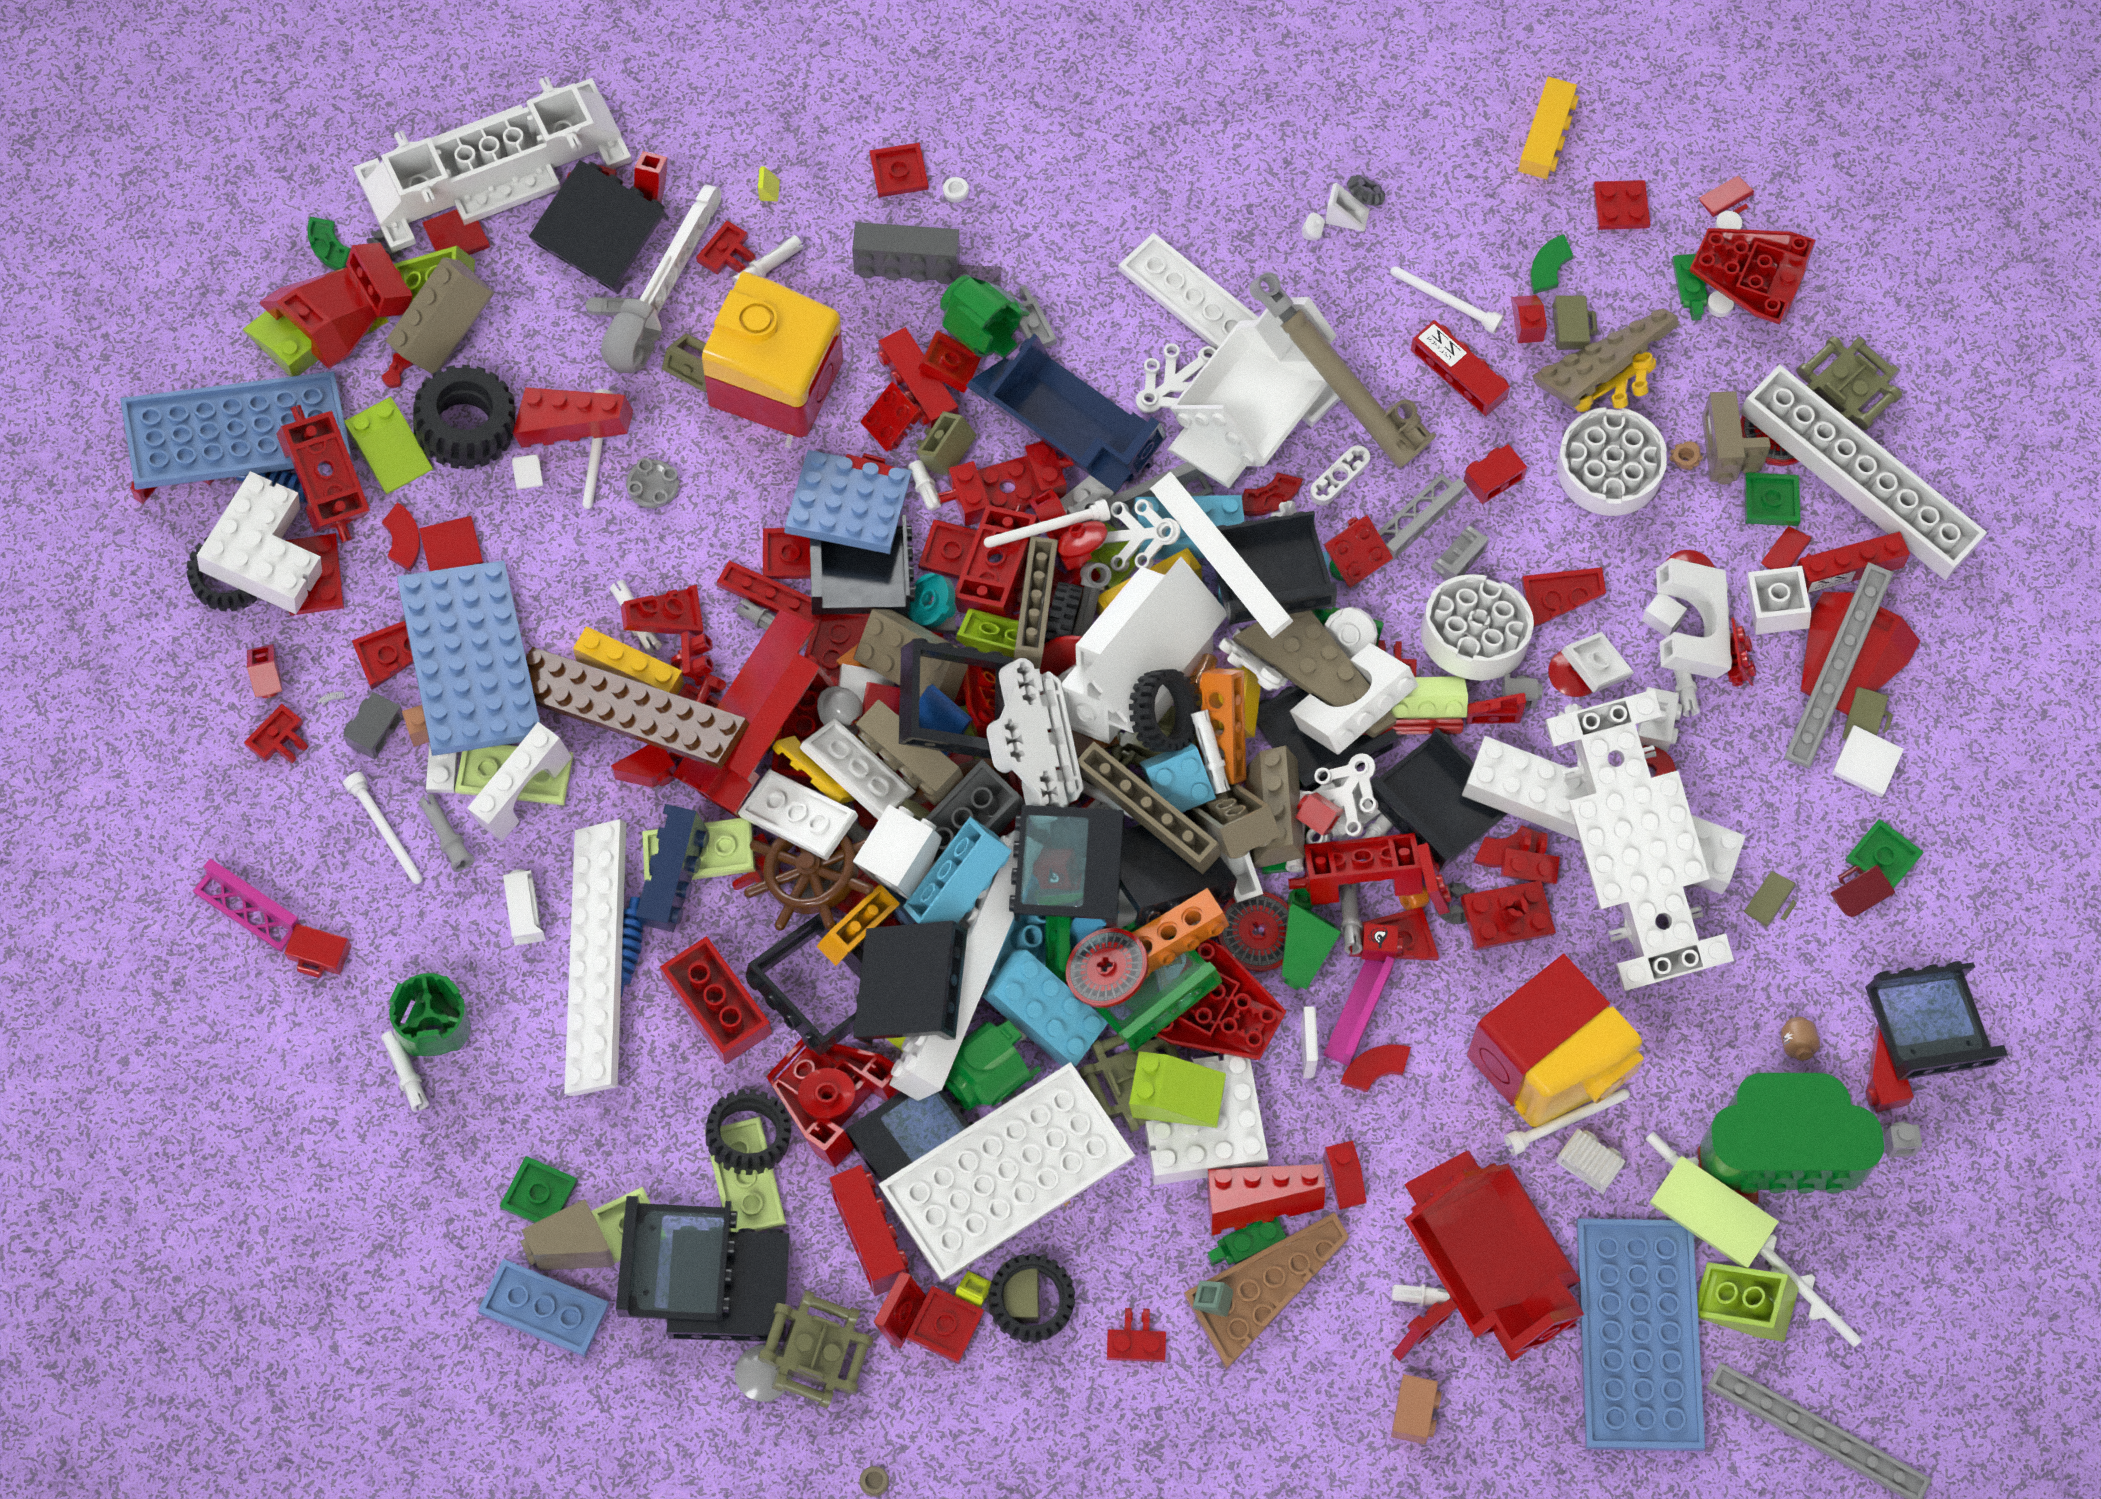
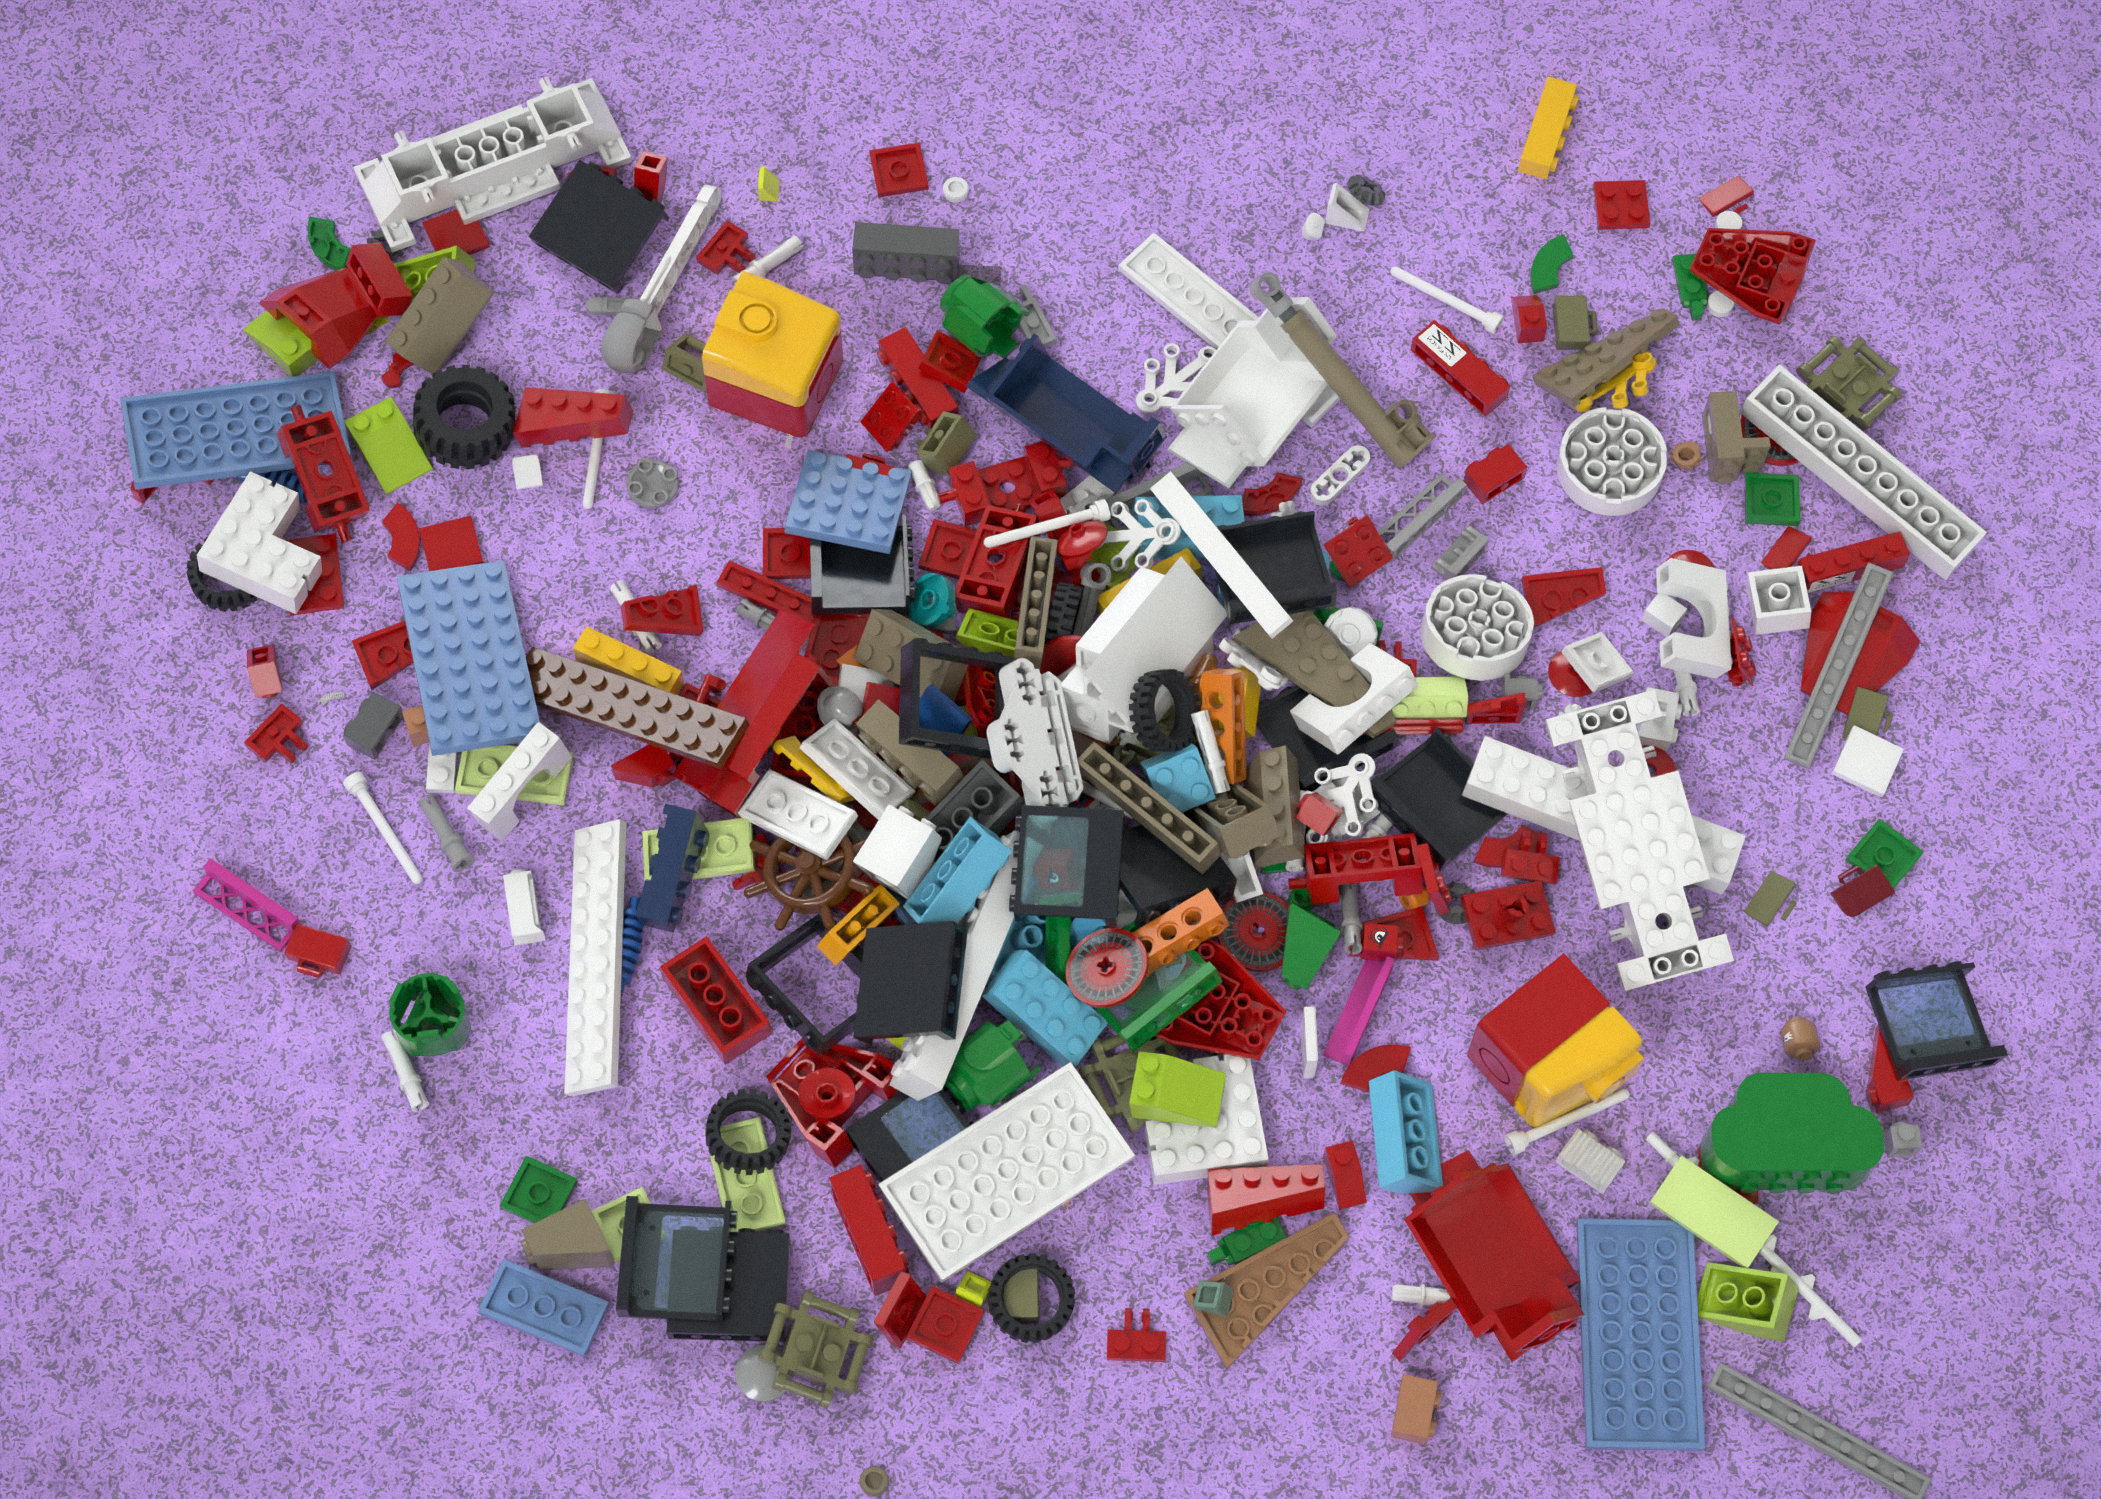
(691, 658): red hips -> none
(1405, 1133): none -> medium azure slope

